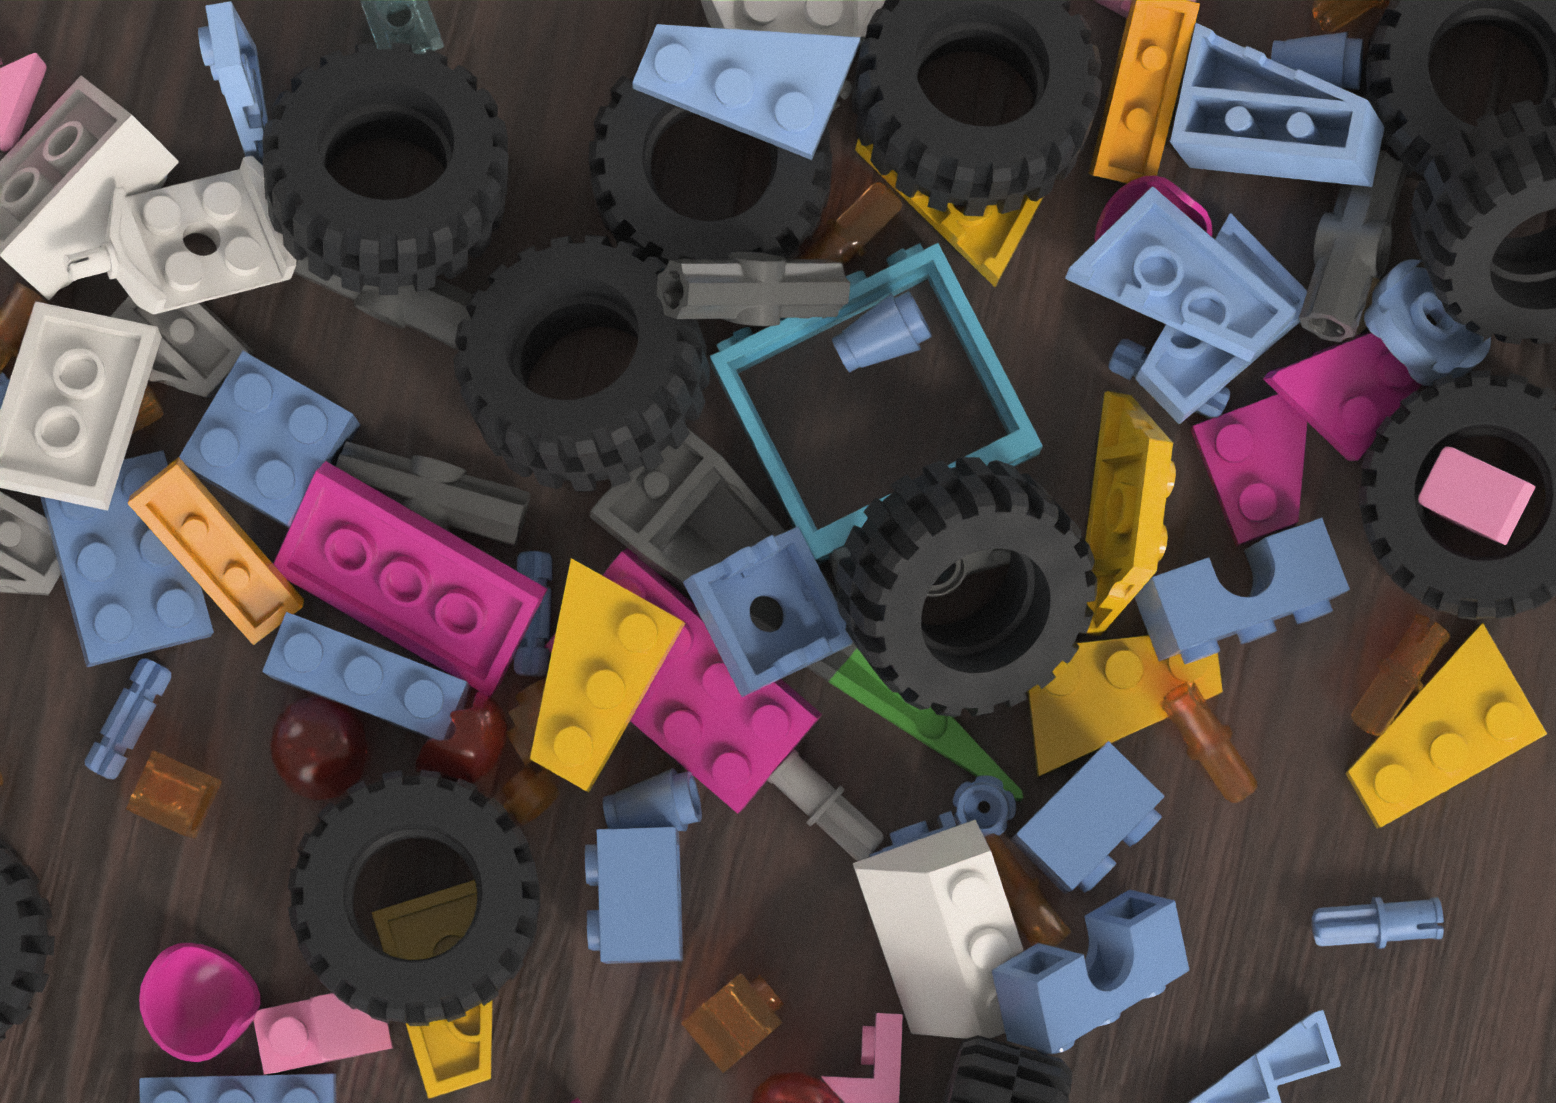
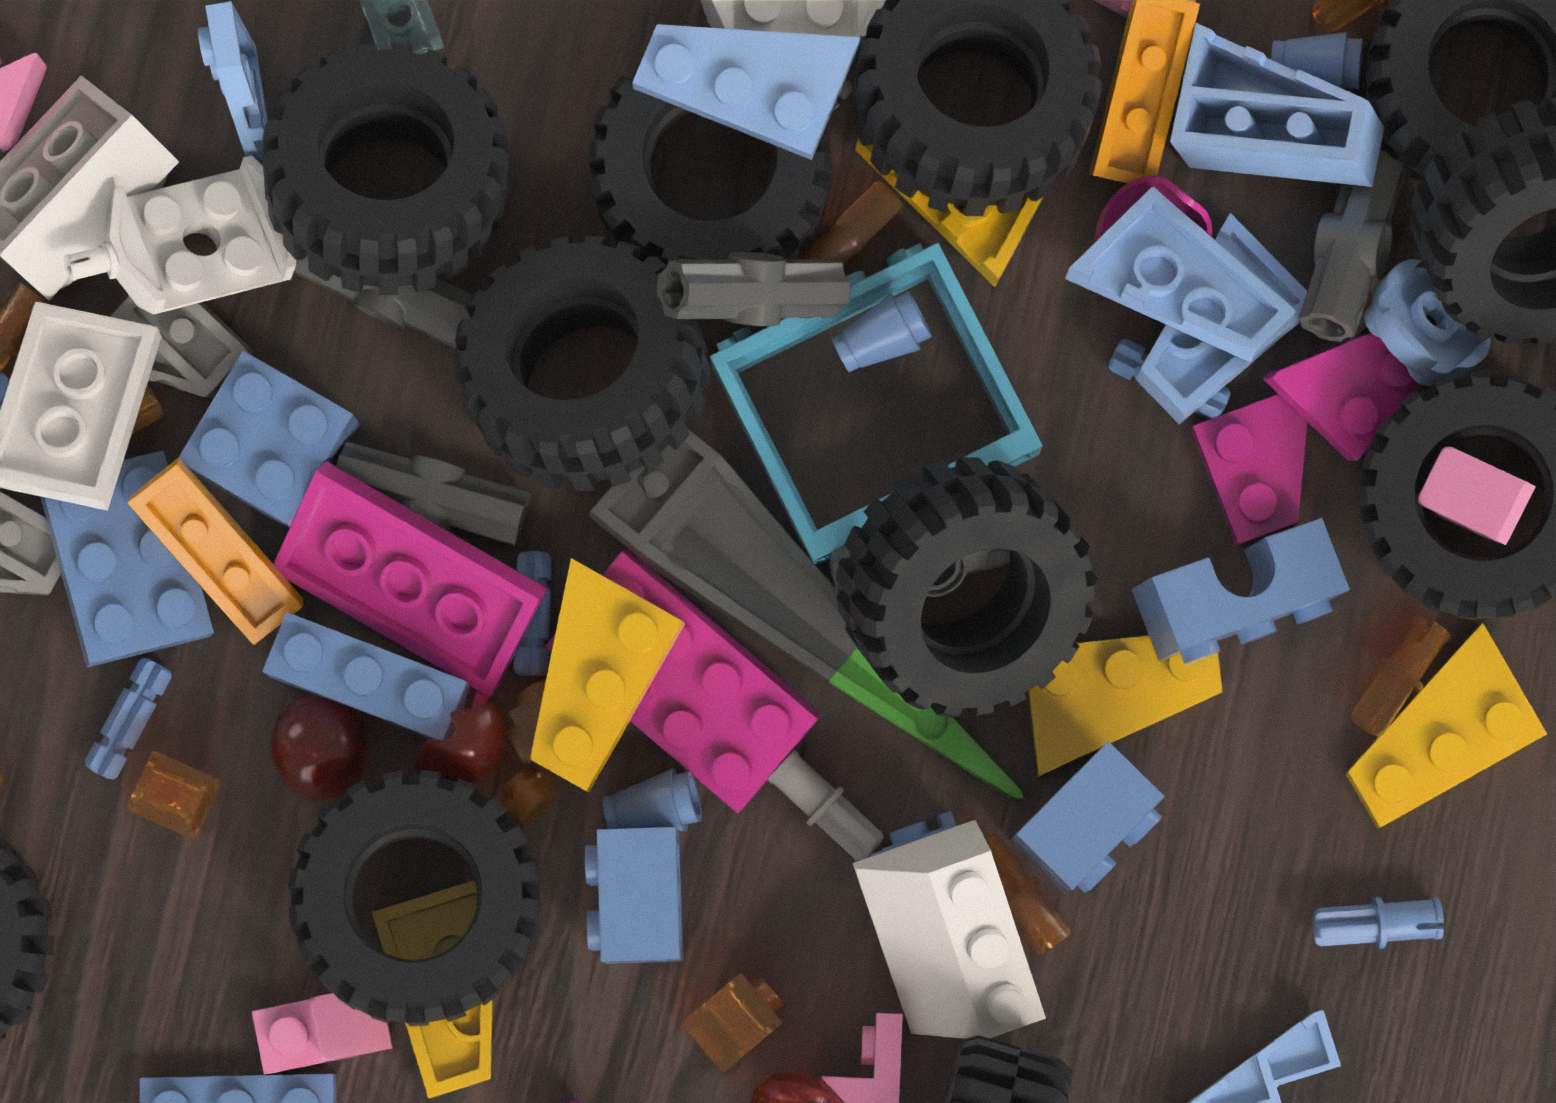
(197, 1001): dark pink helmet -> none
(790, 575): medium blue piece -> none
(984, 789): medium blue plate -> none
(1058, 996): medium blue arch -> none
(1127, 505): yellow wing -> none
(1209, 741): clear orange axle -> none

